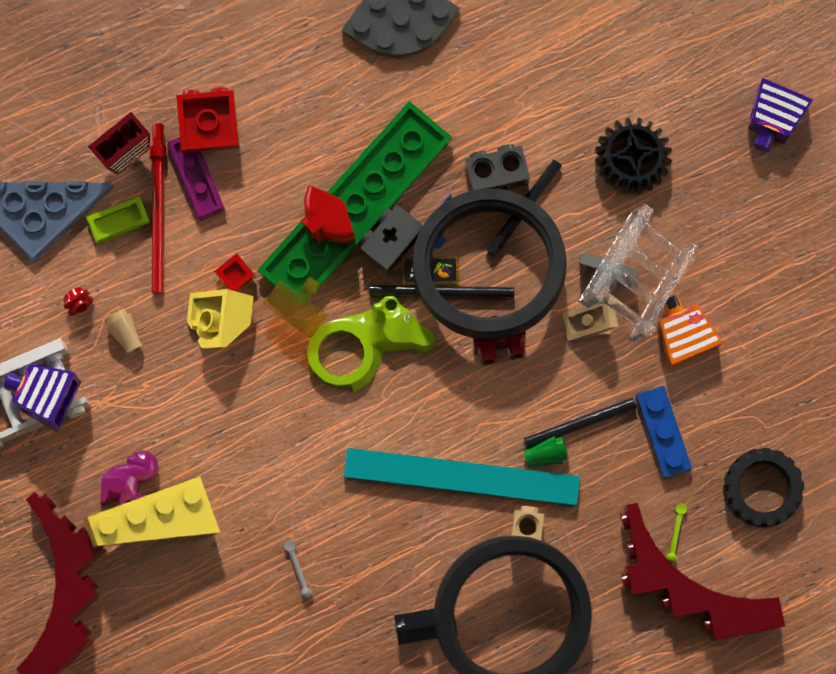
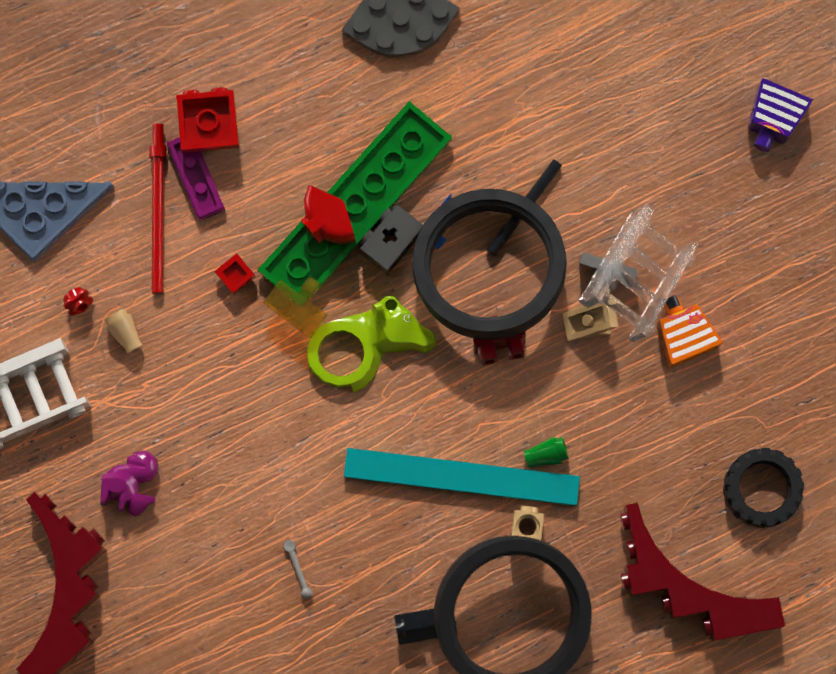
(44, 393): dark purple torso -> none
(118, 220): lime tile -> none
(122, 144): dark red torso -> none
(163, 515): light yellow wedge -> none
(219, 316): light yellow slope -> none
(443, 270): tile -> none
(445, 291): black piece -> none
(499, 176): dark grey brick -> none
(581, 422): black bar -> none
(644, 154): black gear -> none
(663, 432): blue plate -> none
(680, 509): lime hinge -> none

